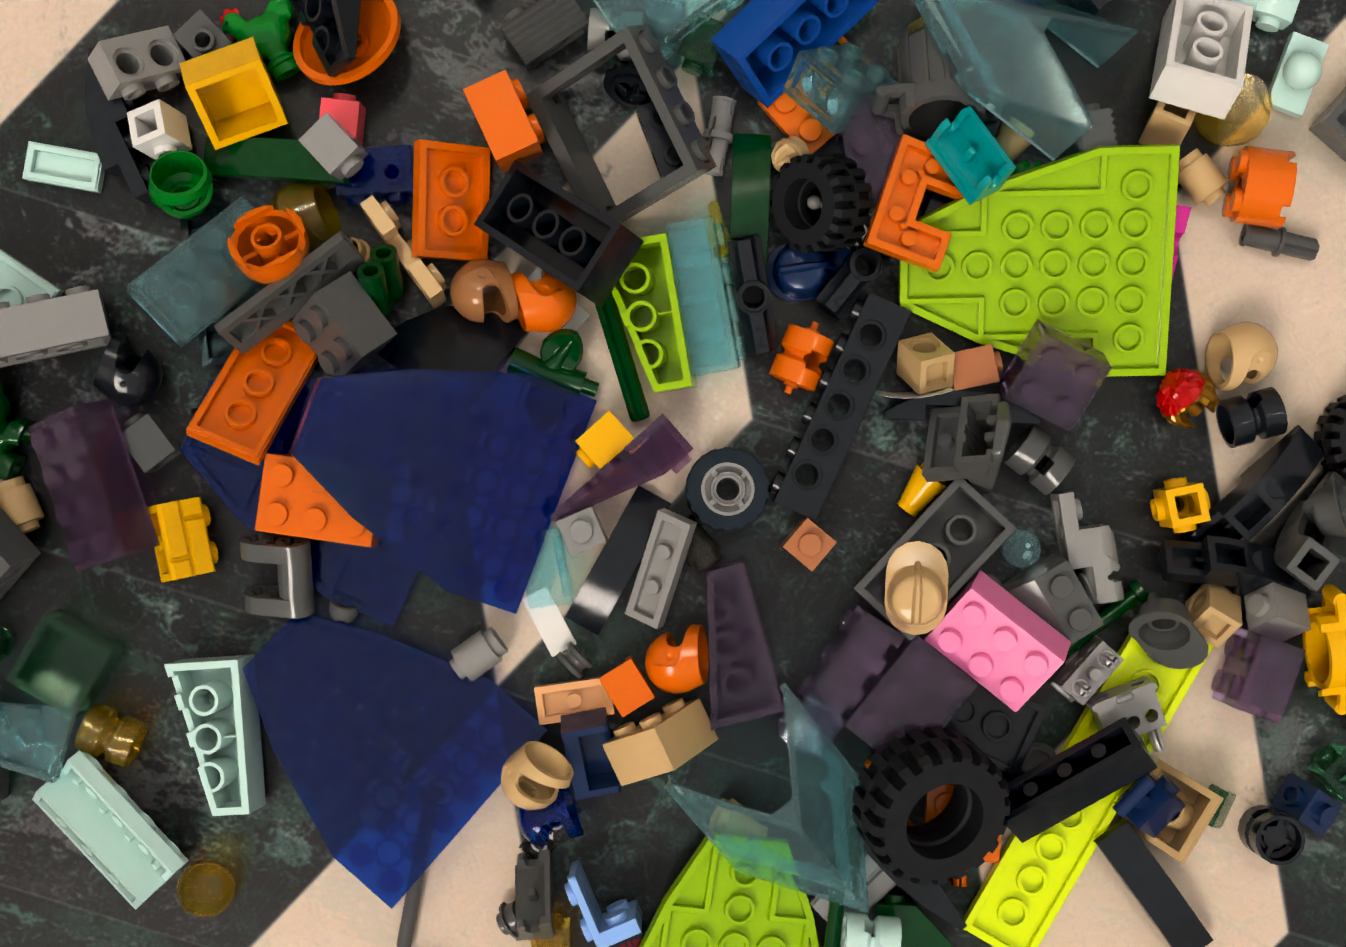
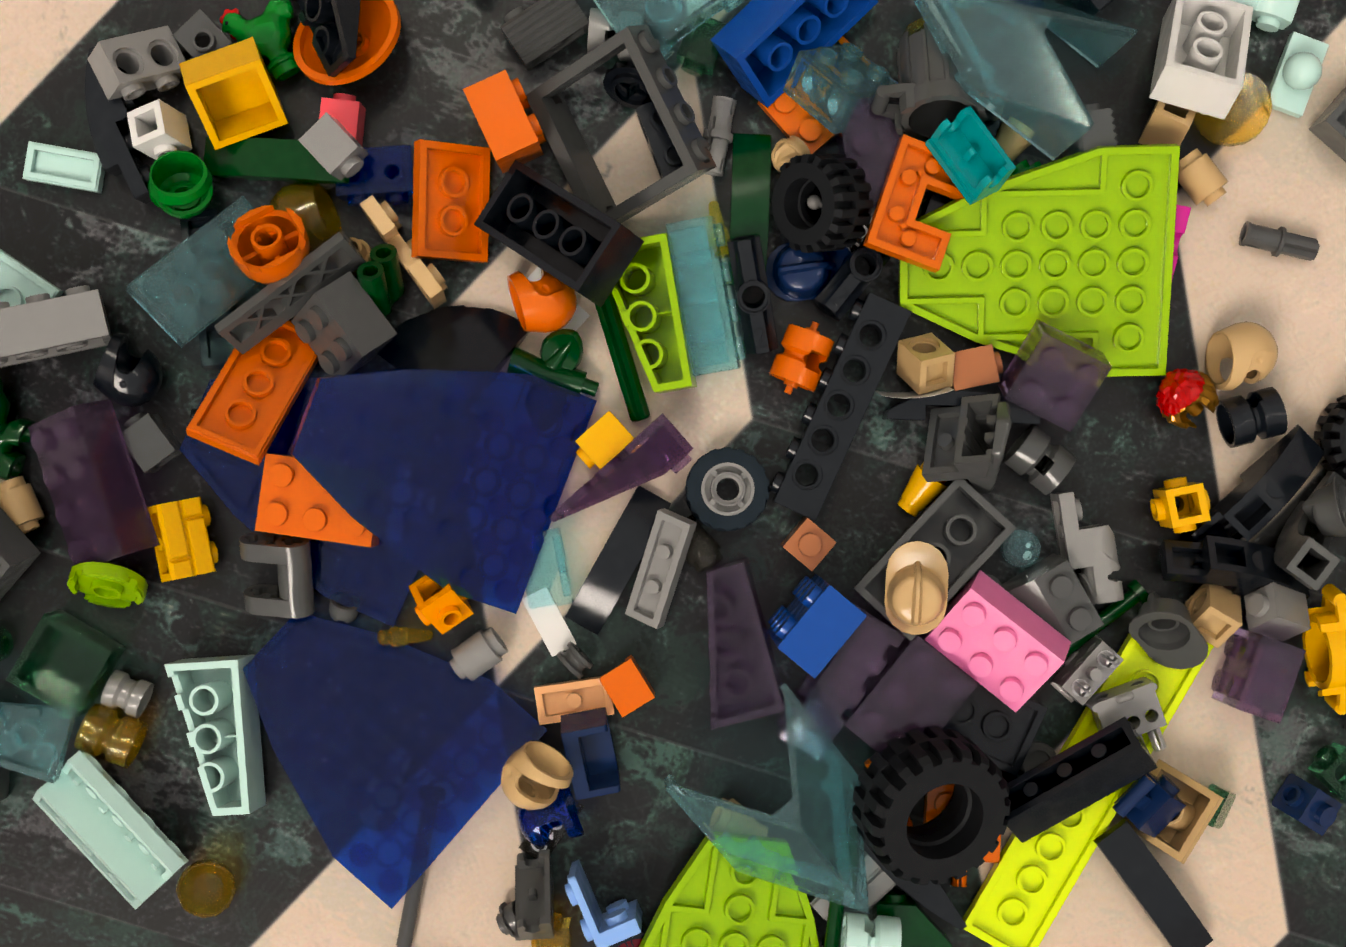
(107, 584): none -> lime tile
(127, 693): none -> light grey wheel
(403, 636): none -> clear yellow piece
(439, 605): none -> light orange brick
(484, 288): medium nougat helmet -> none
(582, 531): light grey brick -> none
(660, 741): tan brick -> none
(679, 667): orange helmet -> none
(814, 624): none -> blue brick
(1261, 186): orange brick -> none
(1271, 835): black wheel -> none

